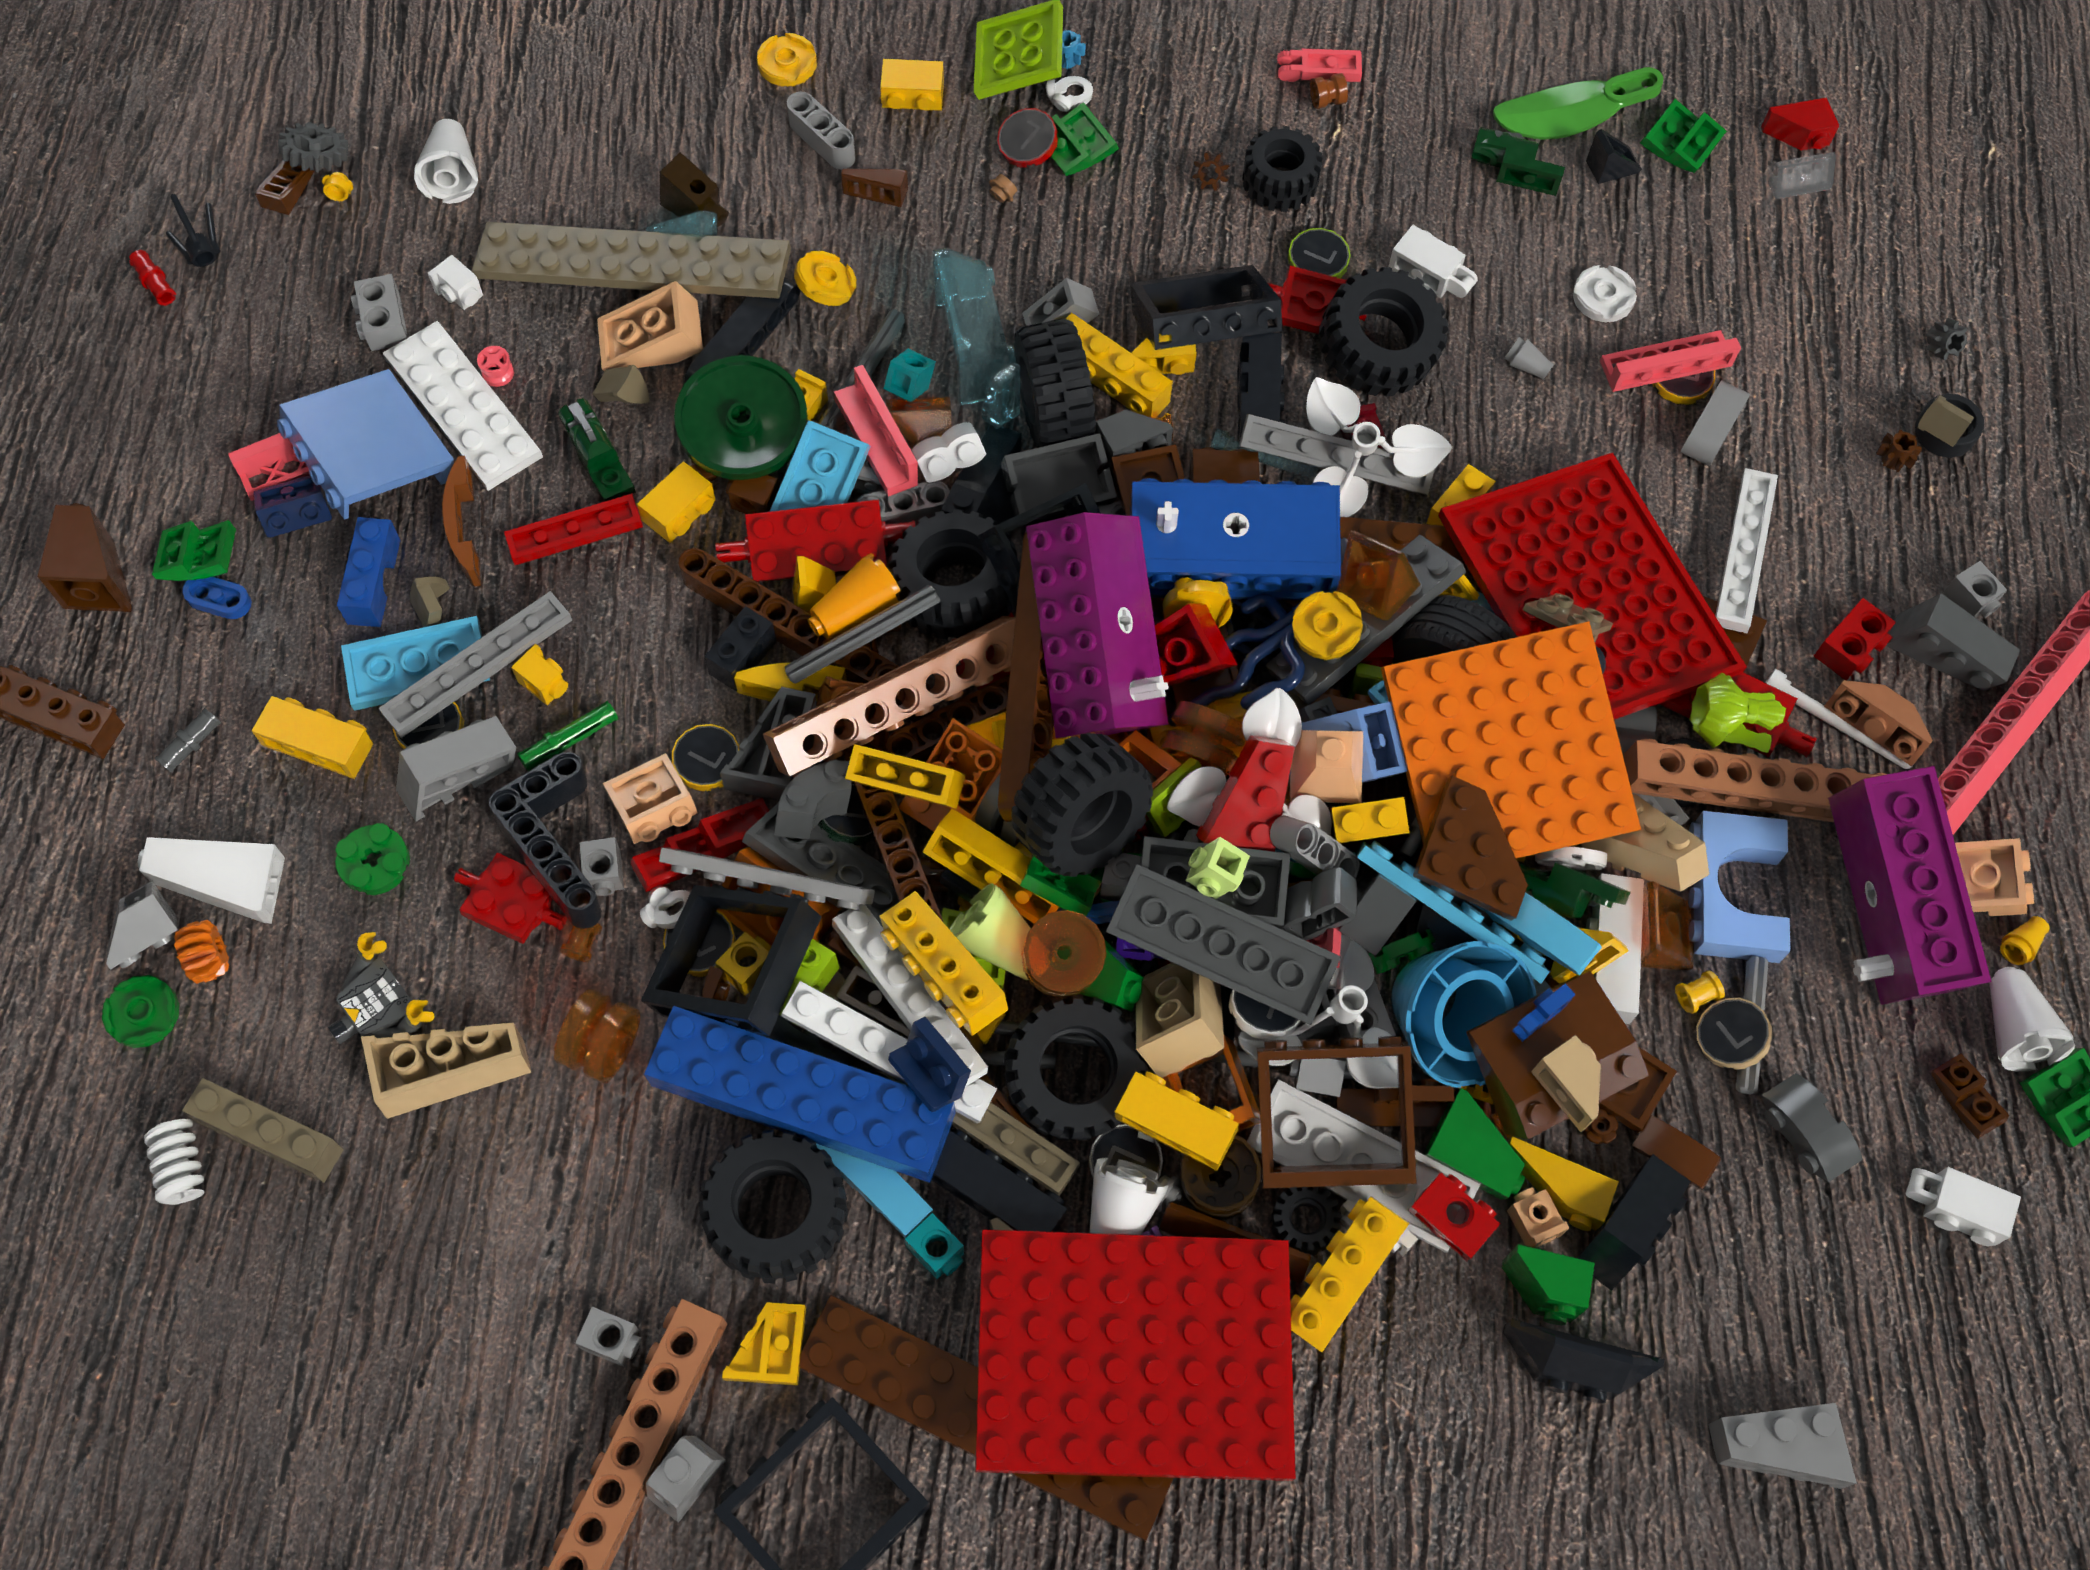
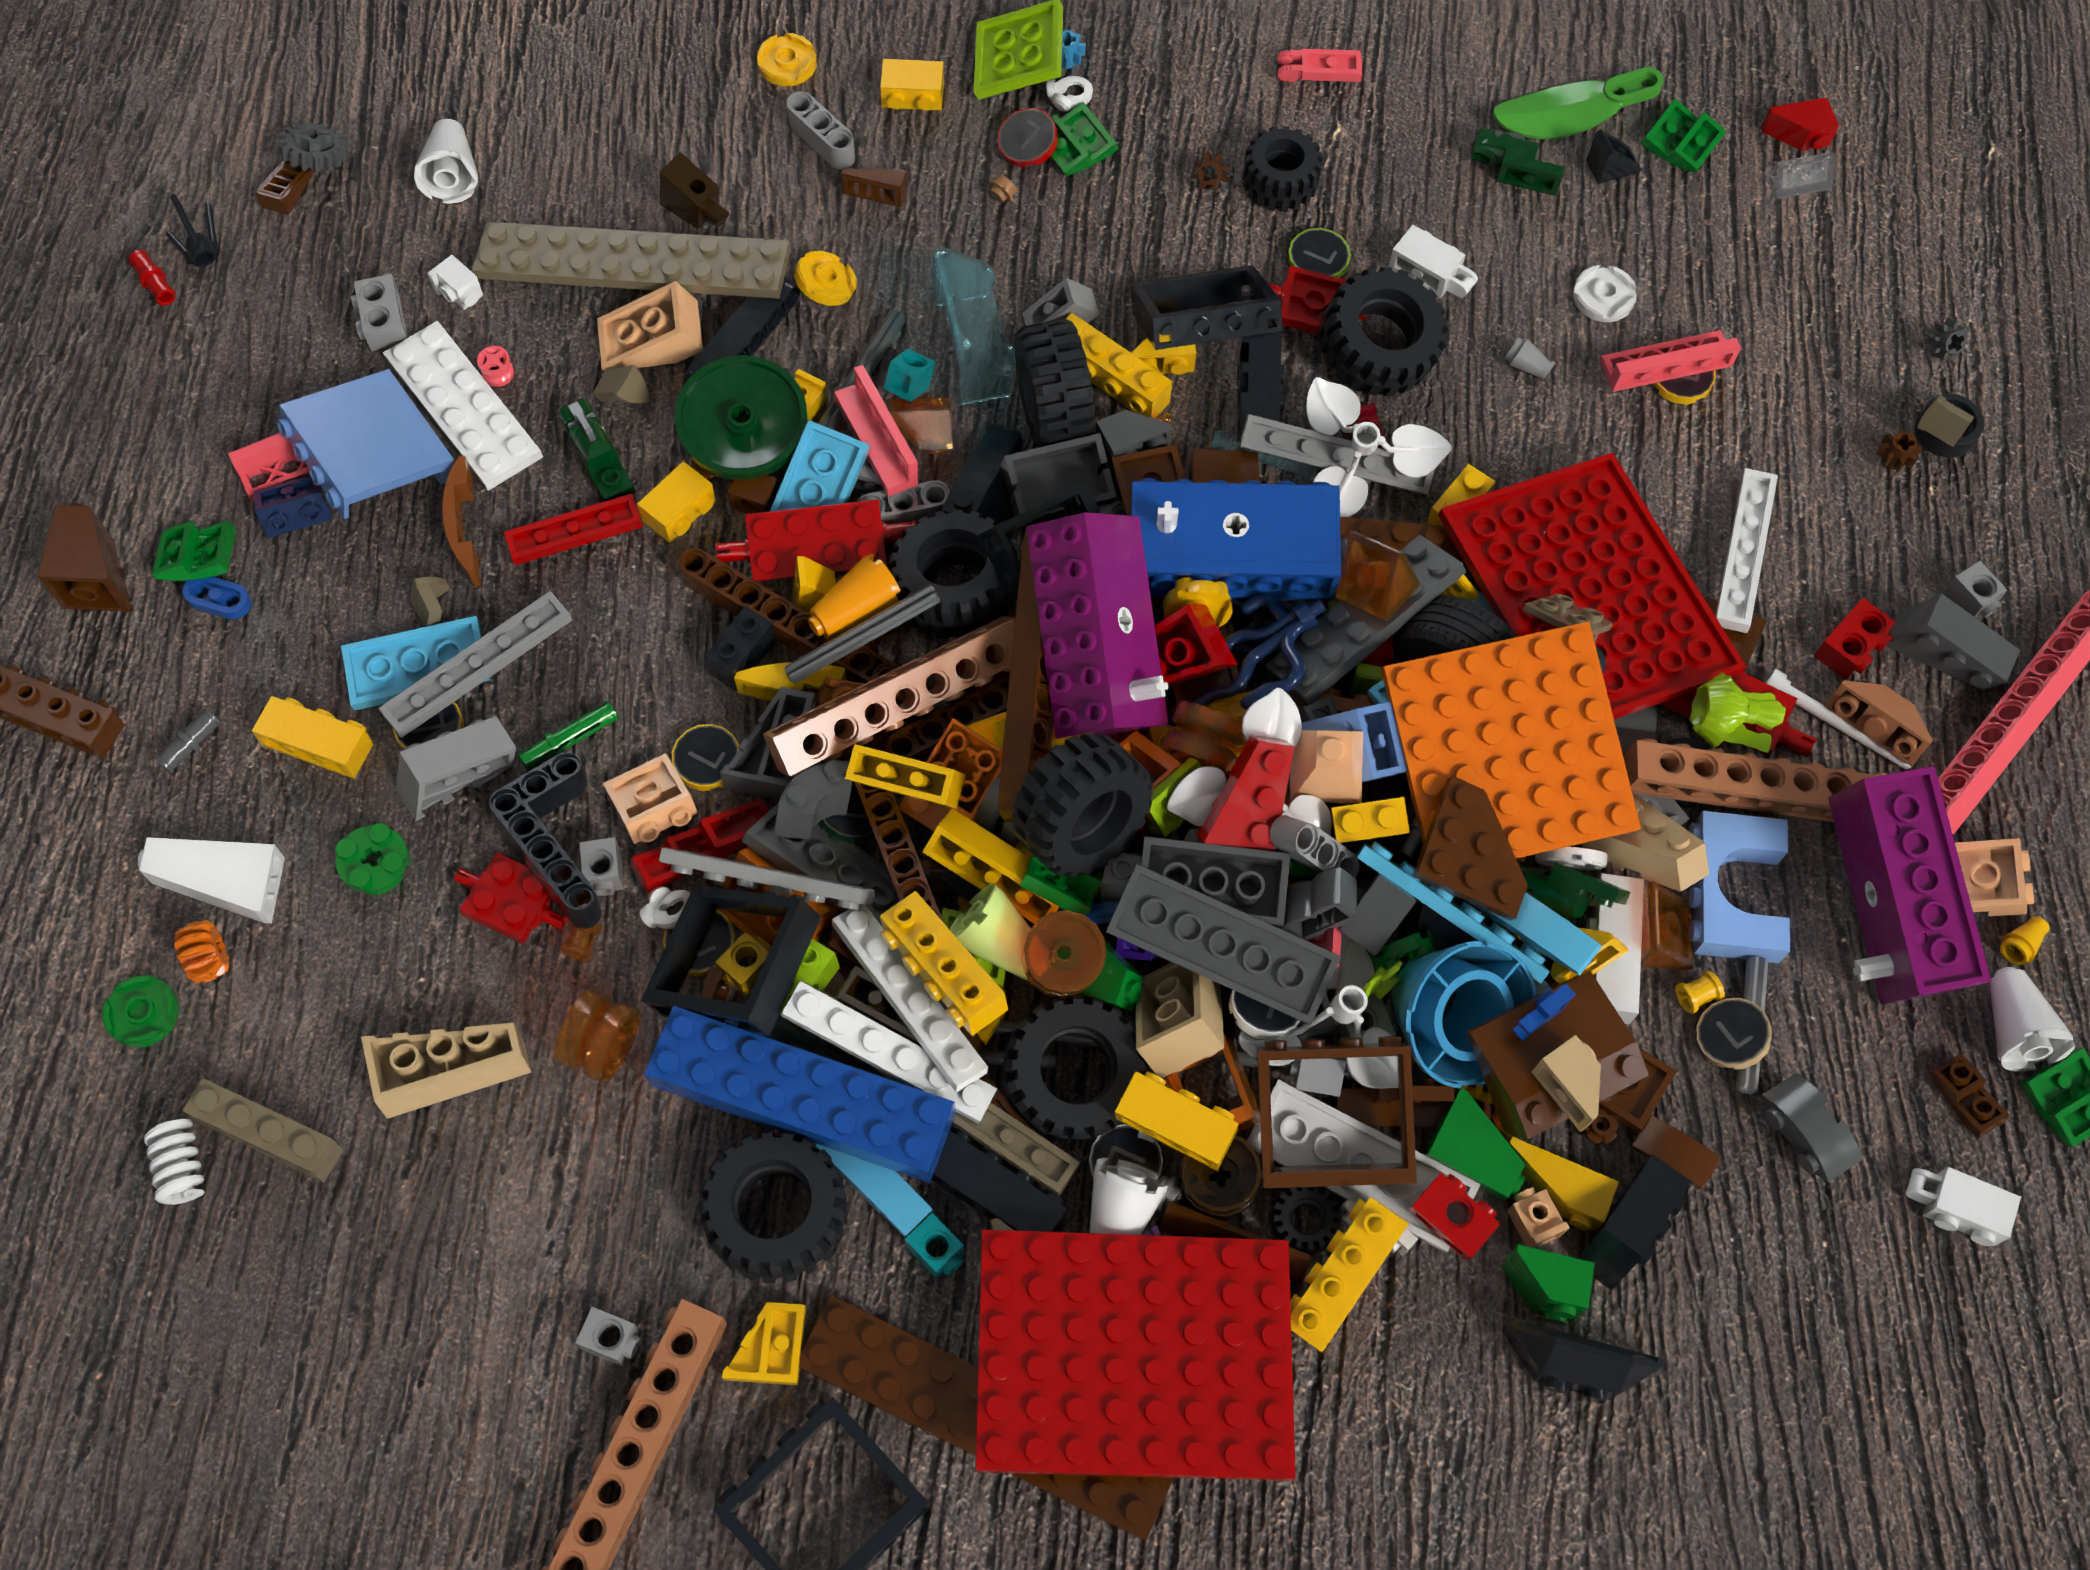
(139, 922): light grey slope -> none
(337, 186): yellow plate -> none
(362, 590): blue arch -> none
(375, 998): torso -> none
(540, 675): yellow brick -> none
(683, 1476): light grey torso -> none
(692, 225): clear light blue slope -> none
(930, 1066): dark blue bracket -> none
(954, 449): white brick -> none
(1003, 397): clear light blue slope -> none
(1217, 868): yellowish green brick -> none
(1327, 625): yellow tile -> none
(1328, 90): dark orange wheel -> none
(1382, 981): none -> lime plate
(1715, 423): light grey beam -> none
(1787, 1442): light grey wedge -> none

